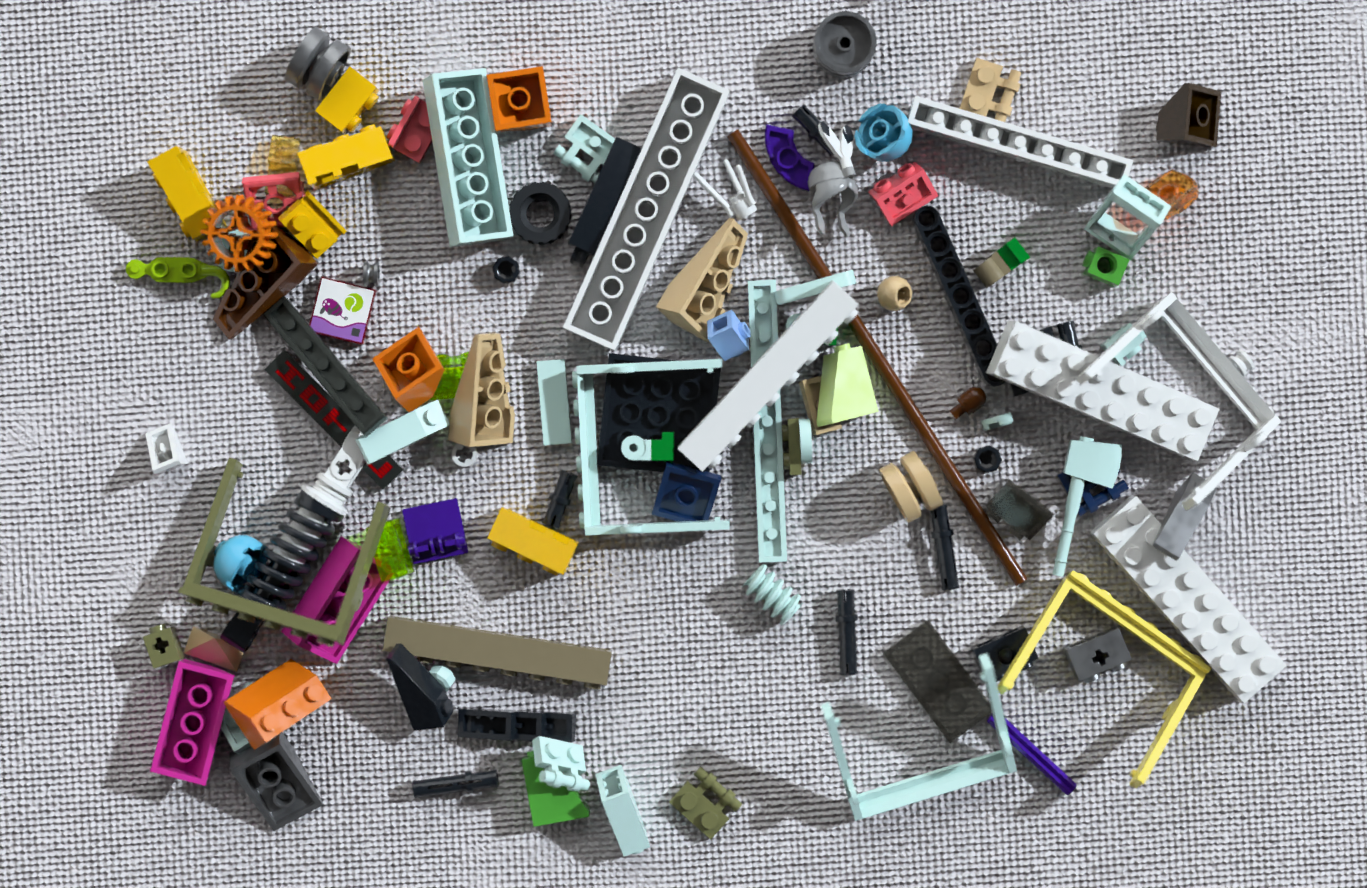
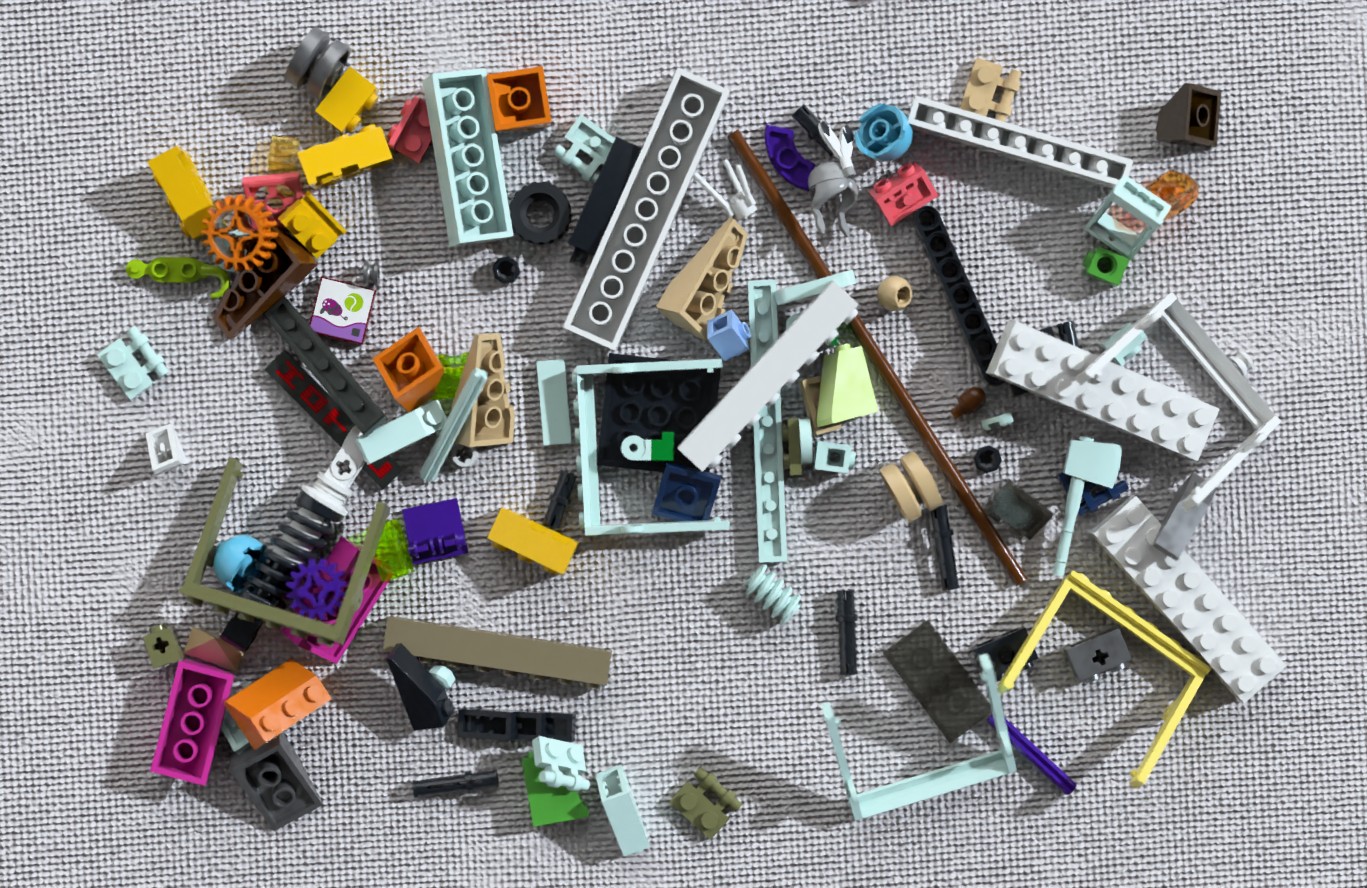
(125, 367): none -> light aqua plate
(316, 578): none -> dark purple gear
(453, 424): none -> light aqua axle
(822, 454): none -> light aqua brick
(844, 61): flat silver wheel -> none
(1001, 262): leg -> none

